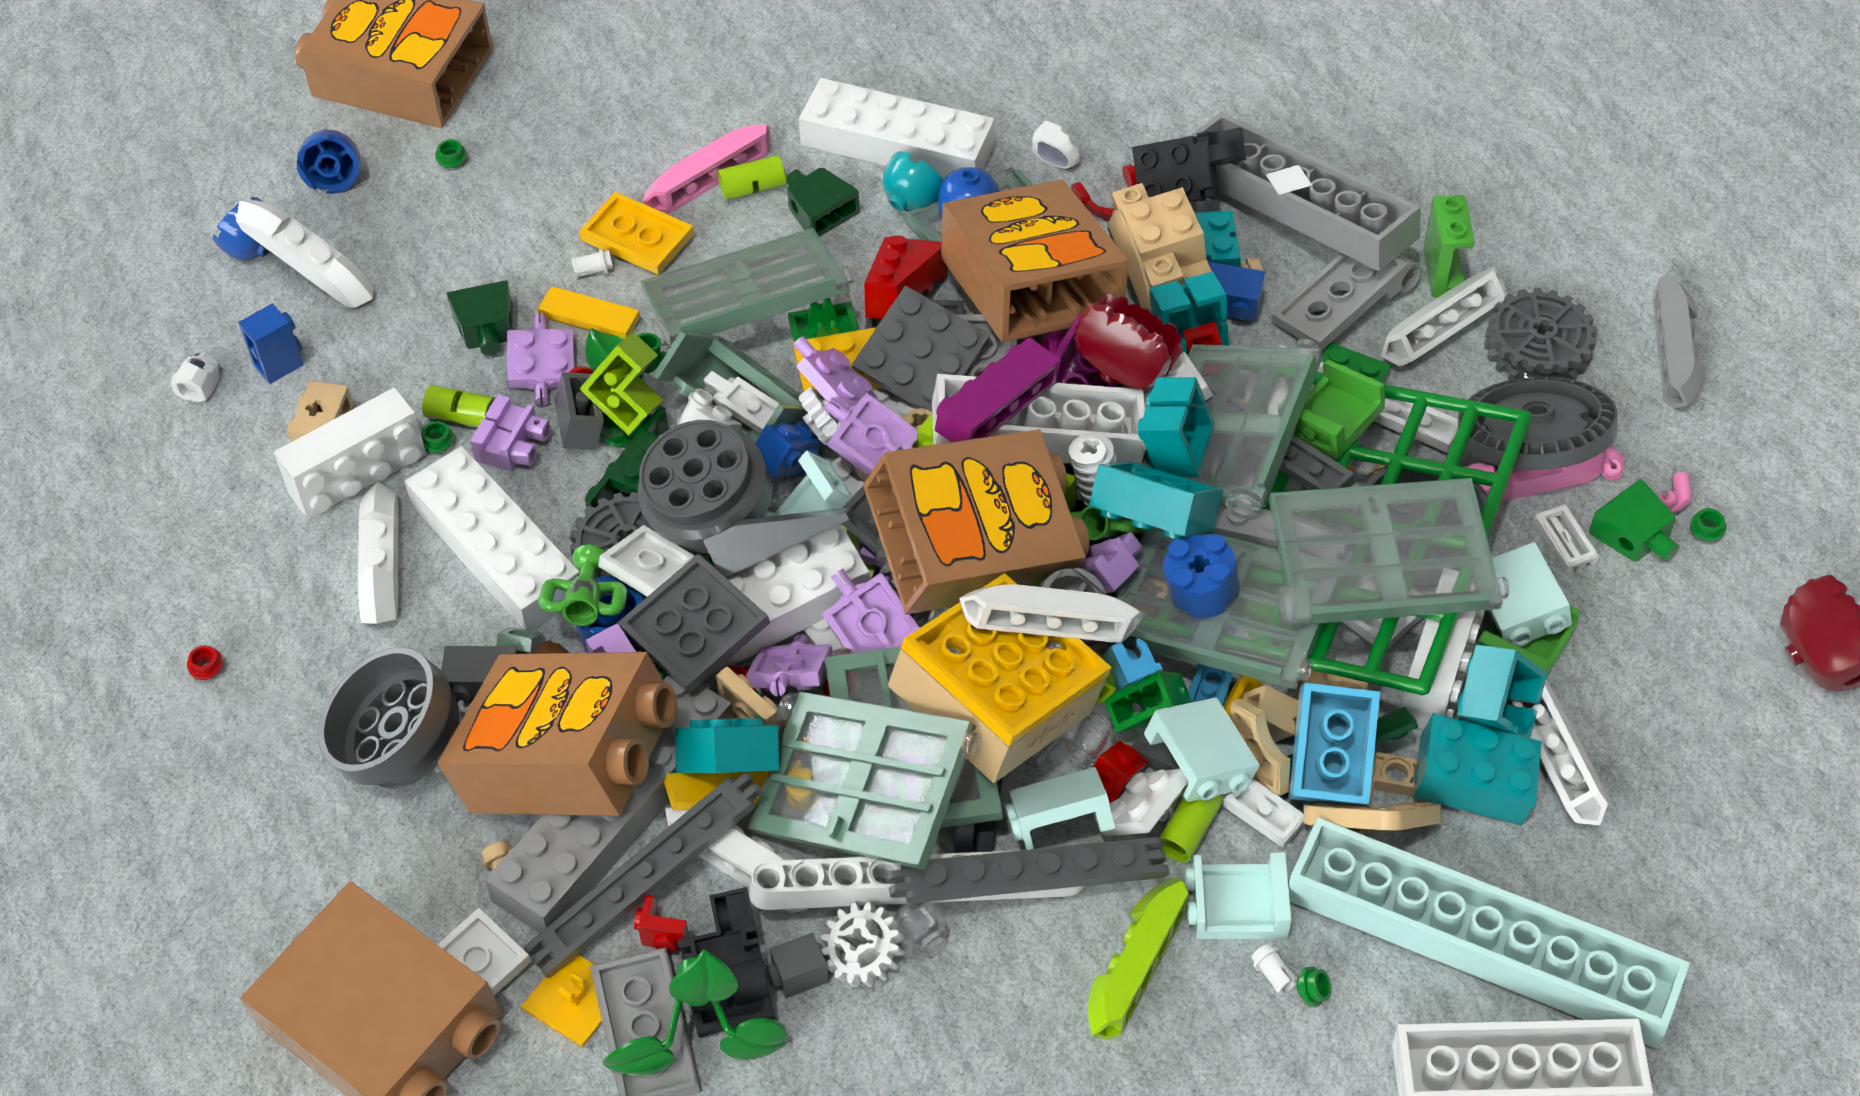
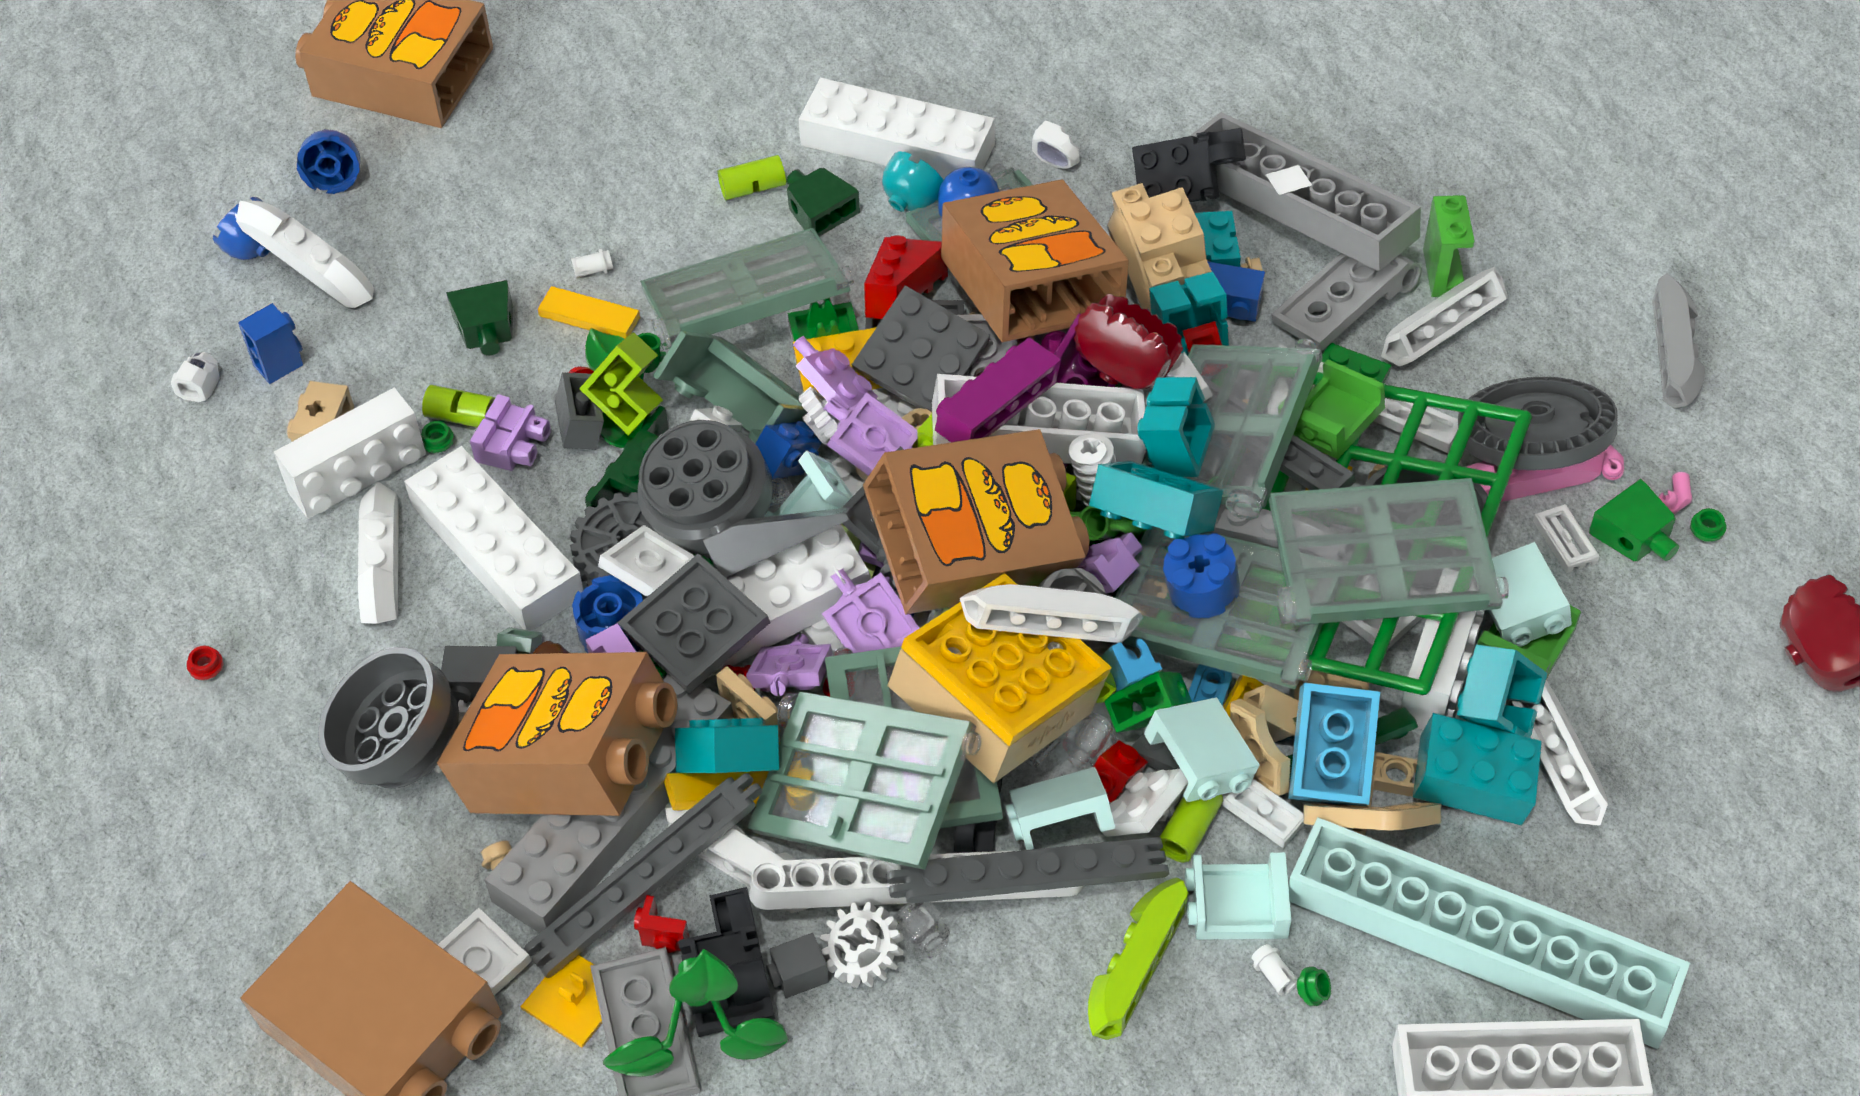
(450, 153): green plate -> none
(539, 358): lavender plate -> none
(583, 593): bright green piece -> none
(636, 233): yellow plate -> none
(697, 400): white pin -> none
(699, 170): bright pink brick -> none
(741, 399): white hinge -> none
(1102, 212): red piece -> none
(1540, 336): dark grey piece -> none

